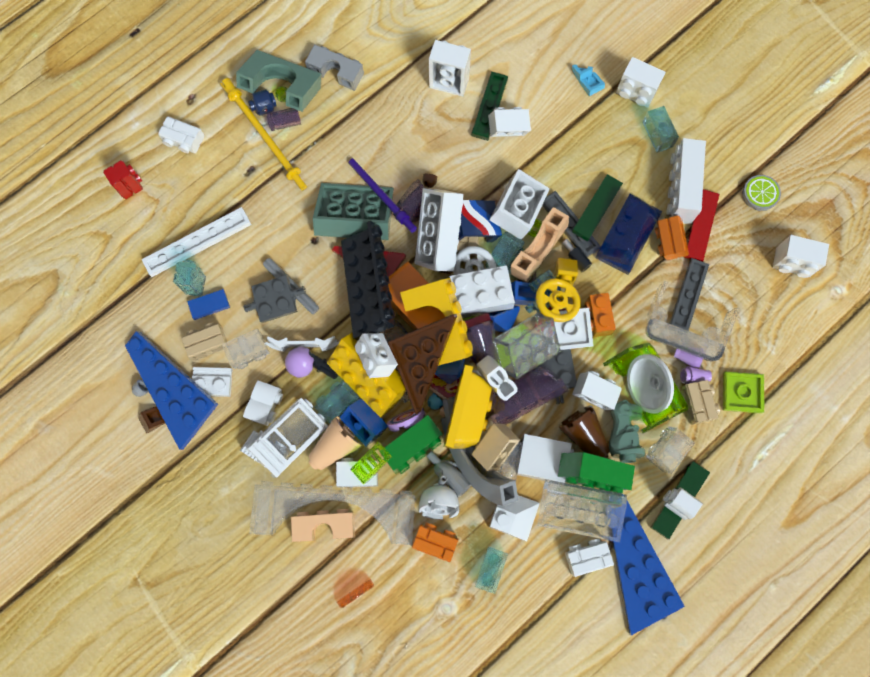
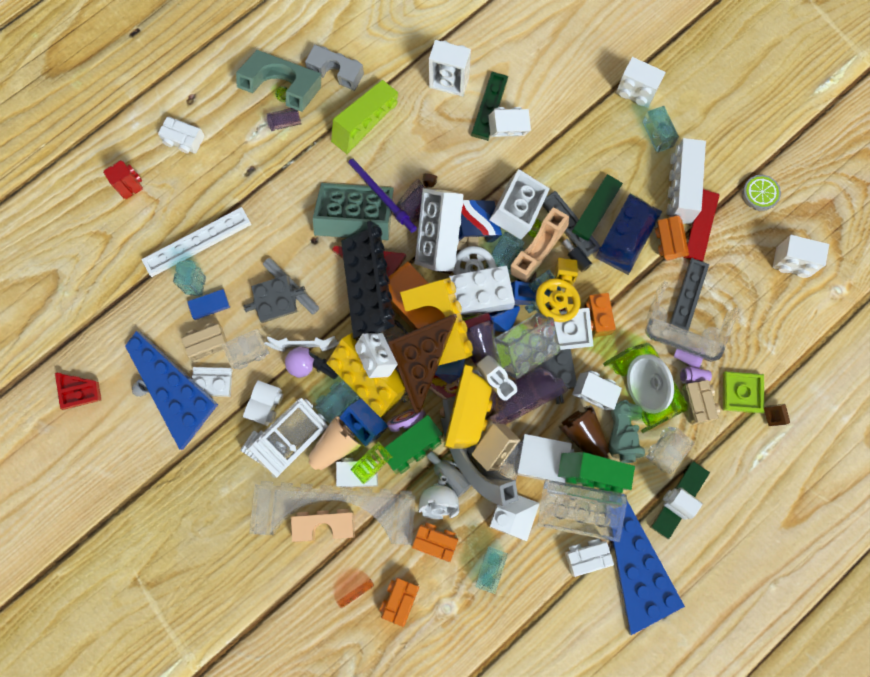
(76, 391): none -> red wing
(151, 419): reddish brown slope -> none
(235, 95): yellow bar -> none
(262, 102): dark blue head -> none
(362, 116): none -> lime wedge
(399, 601): none -> orange brick
(435, 402): medium azure hinge -> none
(588, 79): medium azure slope -> none
(777, 415): none -> reddish brown tile

